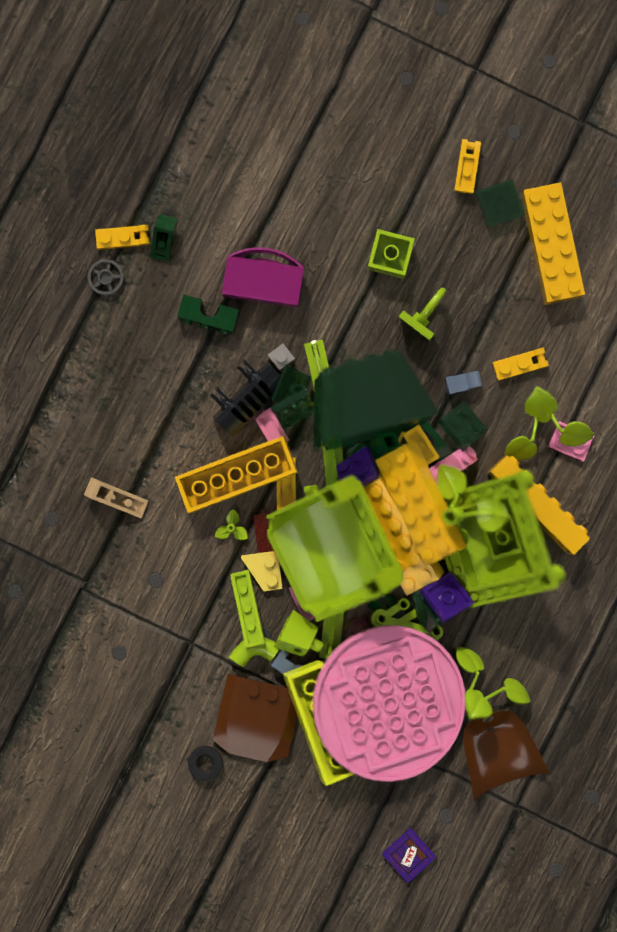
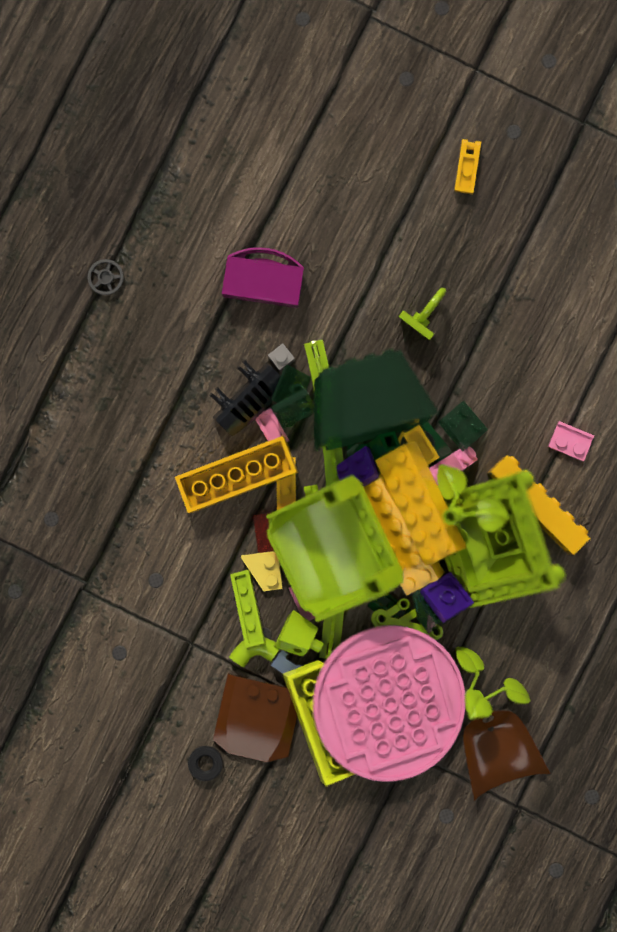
(116, 497): tan slope -> none
(122, 237): yellow plate -> none
(163, 237): dark green slope -> none
(223, 321): dark green arch -> none
(232, 519): lime plant -> none
(353, 626): head -> none
(390, 254): lime brick -> none
(409, 855): tile -> none
(462, 382): sand blue leg -> none
(500, 203): clear green plate -> none
(519, 364): yellow plate -> none
(542, 407): lime plant -> none
(552, 243): yellow brick -> none

